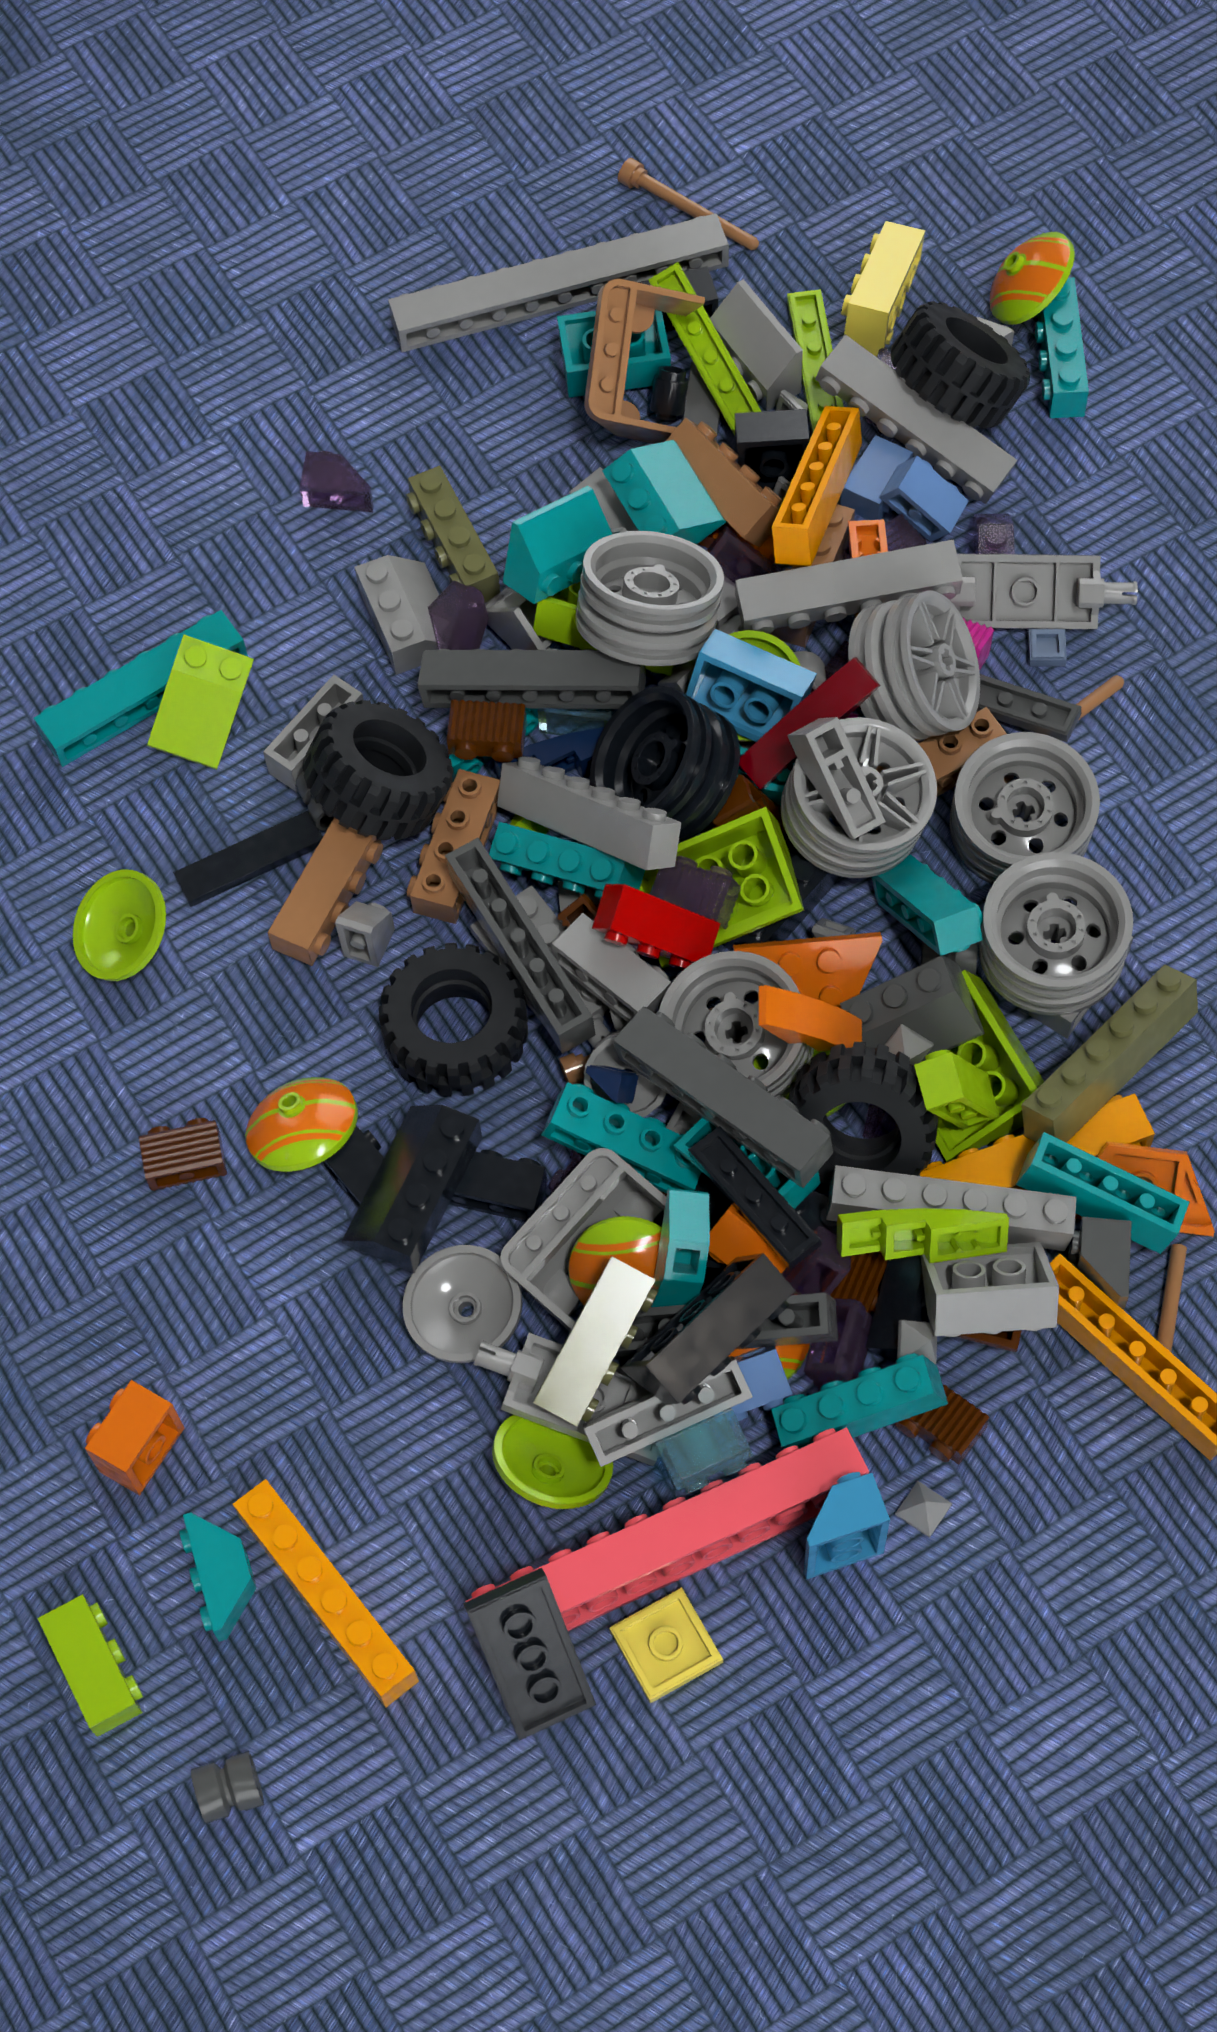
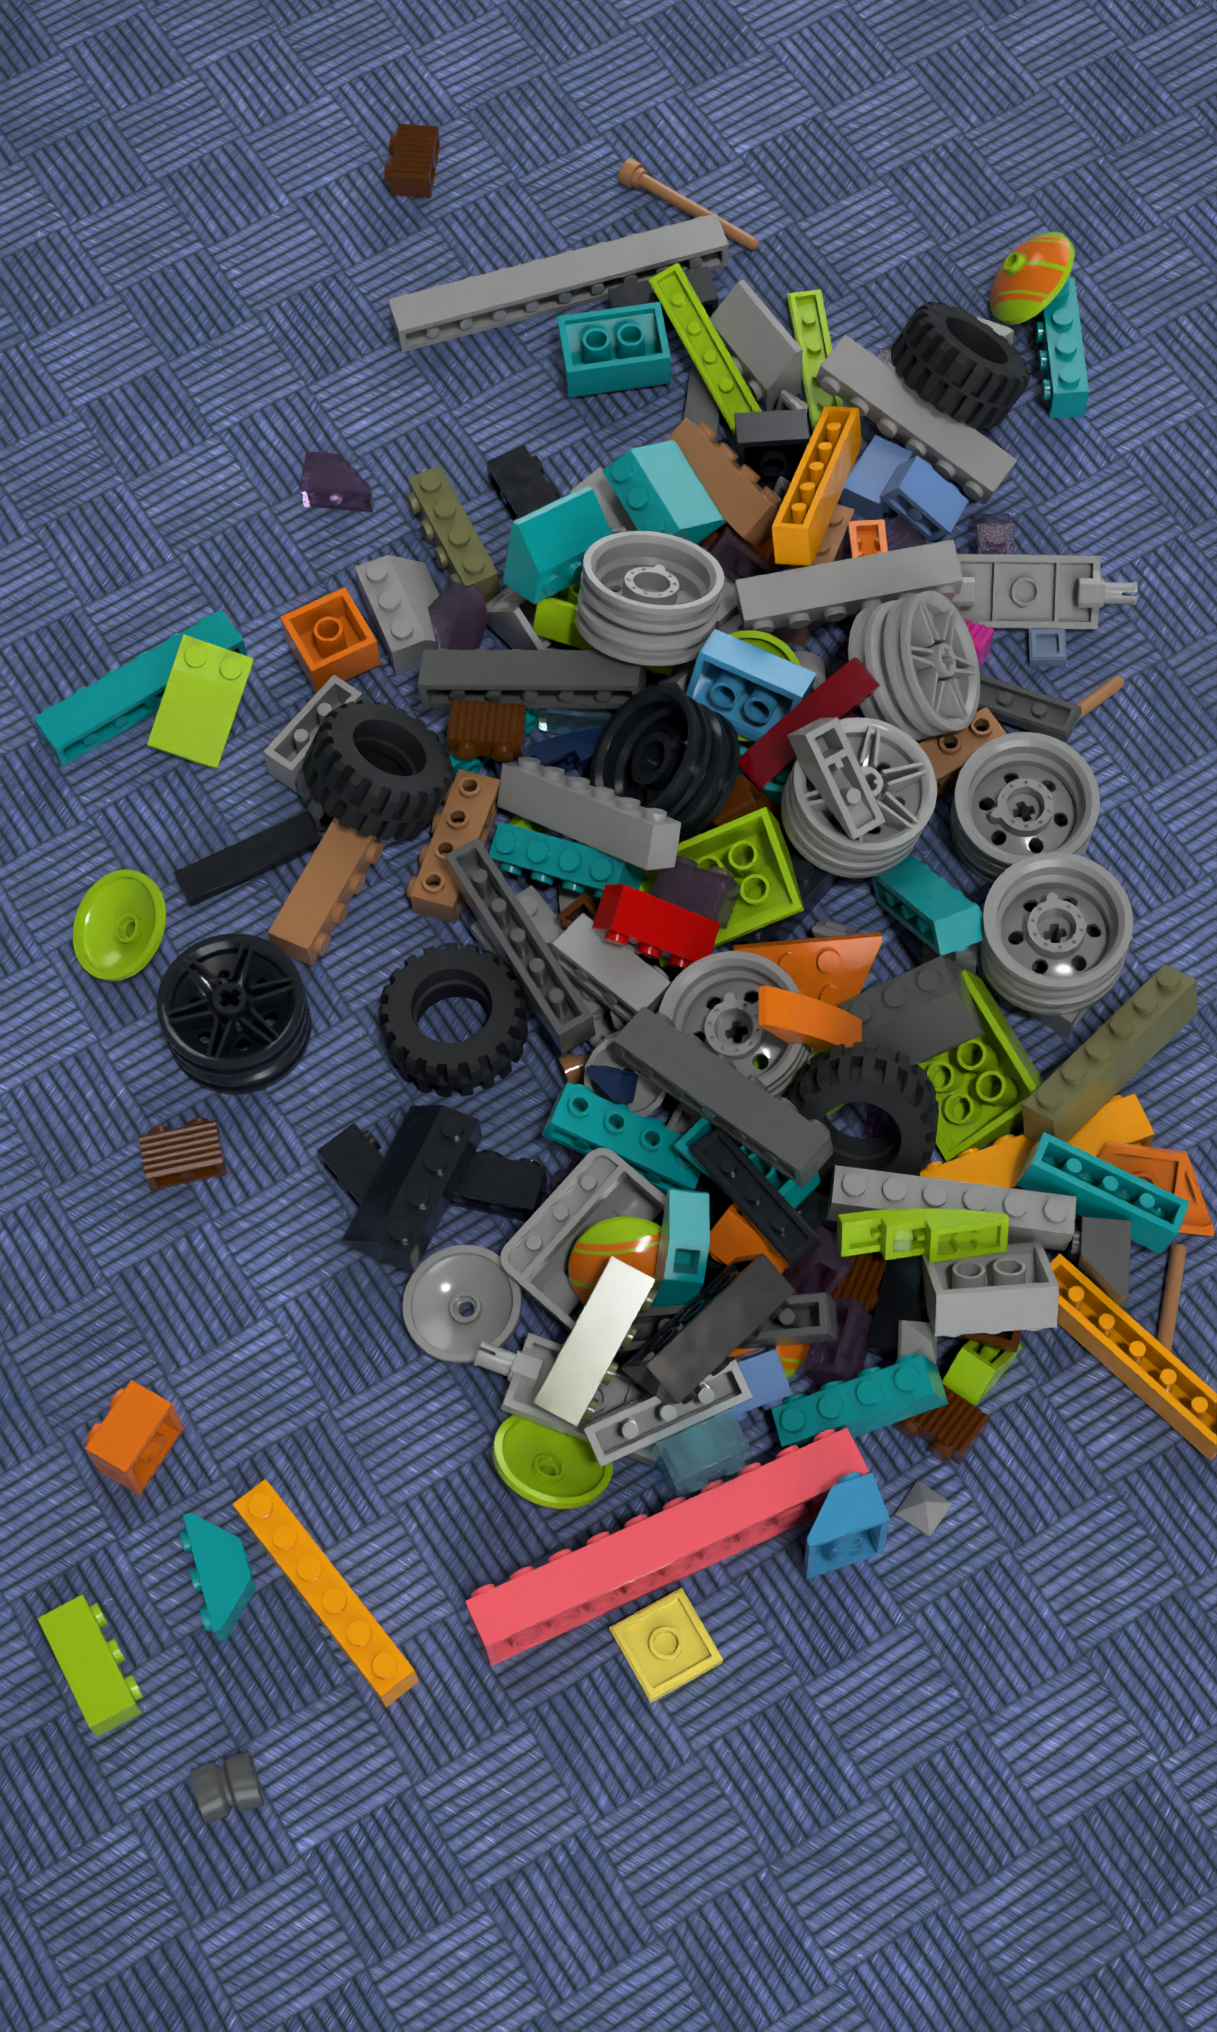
(234, 1013): none -> black wheel
(301, 1124): dish -> none
(330, 639): none -> orange brick
(365, 932): light grey slope -> none
(413, 160): none -> reddish brown brick
(520, 482): none -> black brick
(530, 1653): black tile -> none
(622, 310): medium nougat windscreen -> none
(669, 392): black brick -> none
(882, 285): light yellow wedge -> none
(909, 1043): light grey slope -> none
(956, 1089): lime brick -> none
(977, 1370): none -> lime slope

